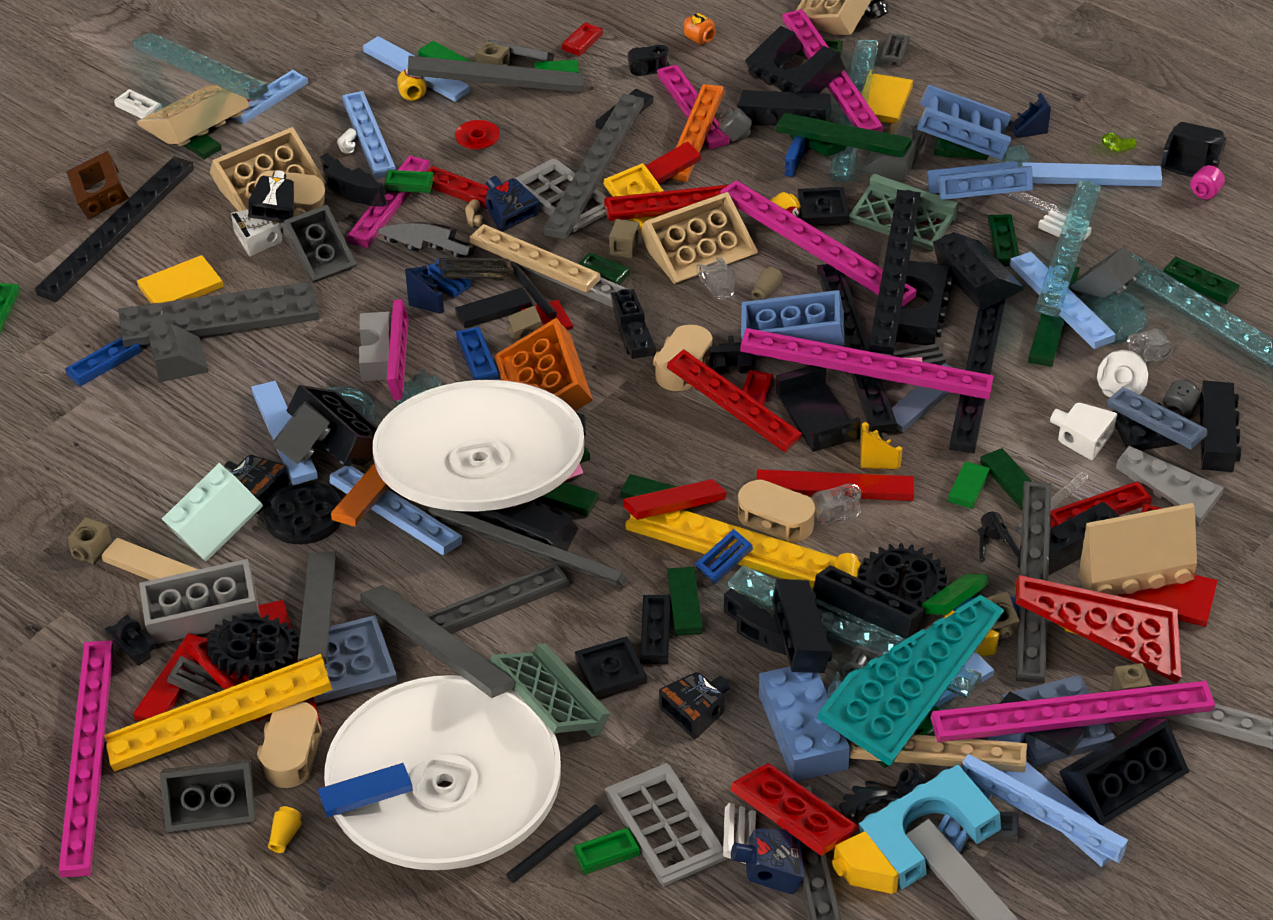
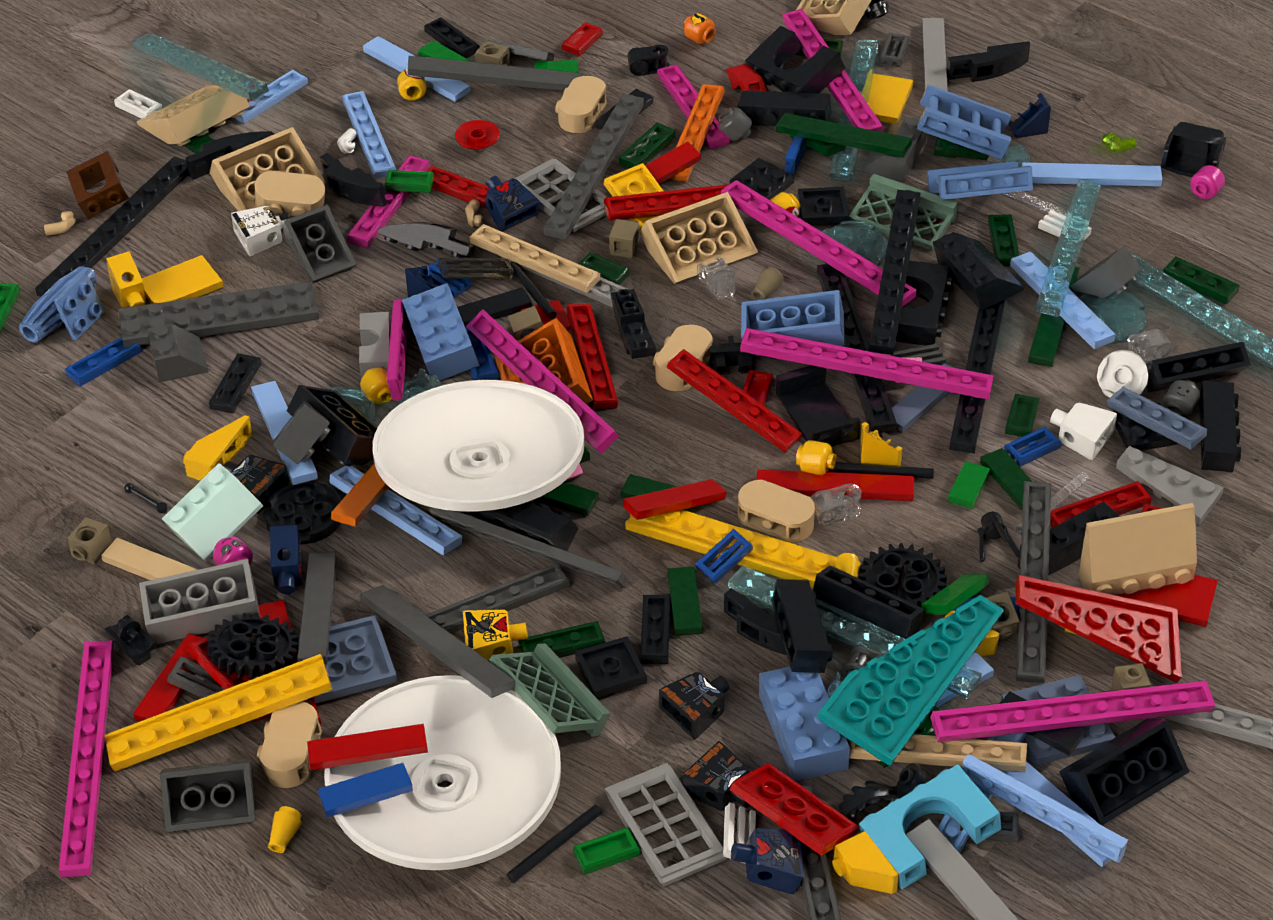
(62, 226): none -> tan arm
(68, 301): none -> medium blue plate
(127, 292): none -> yellow torso
(161, 507): none -> black hinge
(200, 163): none -> black slope
(217, 448): none -> yellow slope
(231, 550): none -> dark pink head
(235, 383): none -> black tile
(272, 198): black torso -> none
(286, 566): none -> dark blue torso
(367, 746): none -> red tile
(375, 386): none -> yellow head
(440, 332): none -> medium blue brick
(451, 37): none -> black tile
(491, 633): none -> yellow torso
(534, 373): none -> dark pink plate
(566, 640): none -> dark green tile
(581, 104): none -> tan brick
(592, 356): none -> red tile
(647, 146): none -> dark green plate
(713, 775): none -> black torso
(745, 78): none -> red slope
(764, 178): none -> black plate
(815, 457): none -> yellow head
(858, 468): none -> black bar
(861, 239): none -> clear light blue tile
(934, 53): none -> light grey tile
(990, 64): none -> black slope
(1022, 415): none -> dark green tile
(1035, 448): none -> blue tile
(1197, 366): none -> black brick

